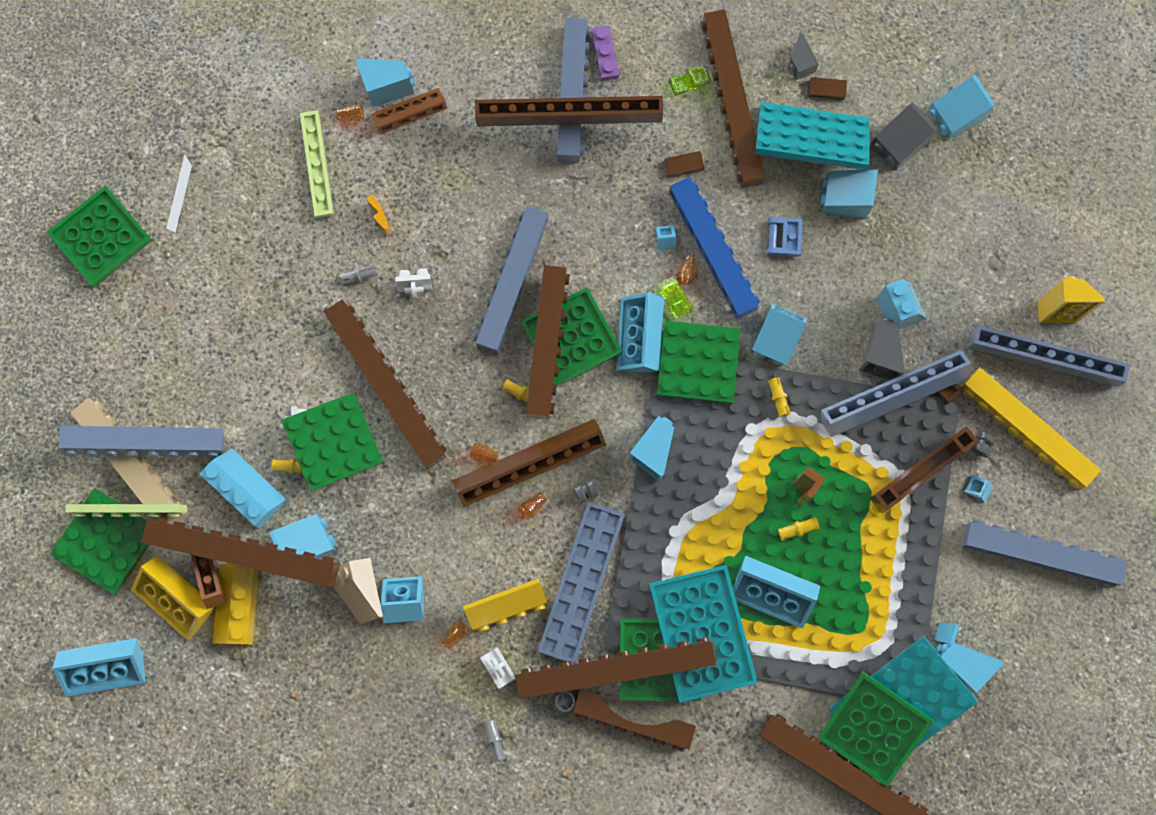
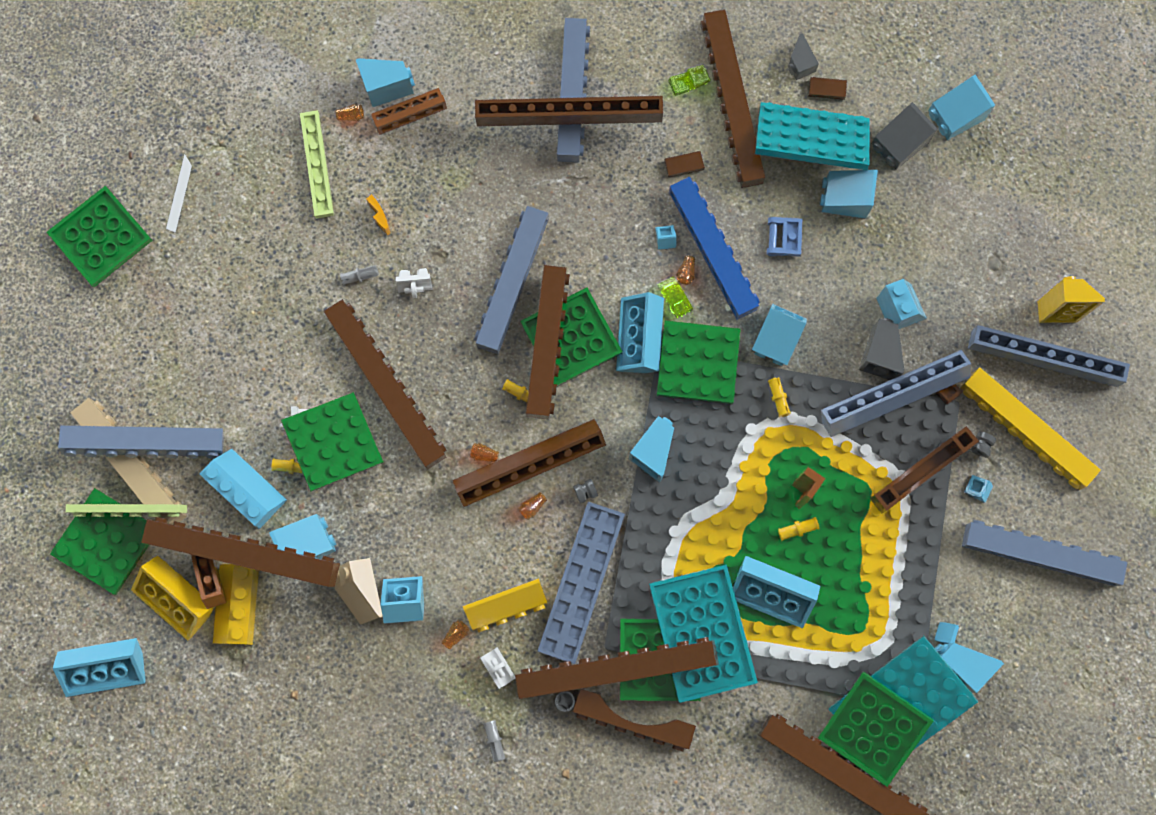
(605, 53): medium lavender plate -> none

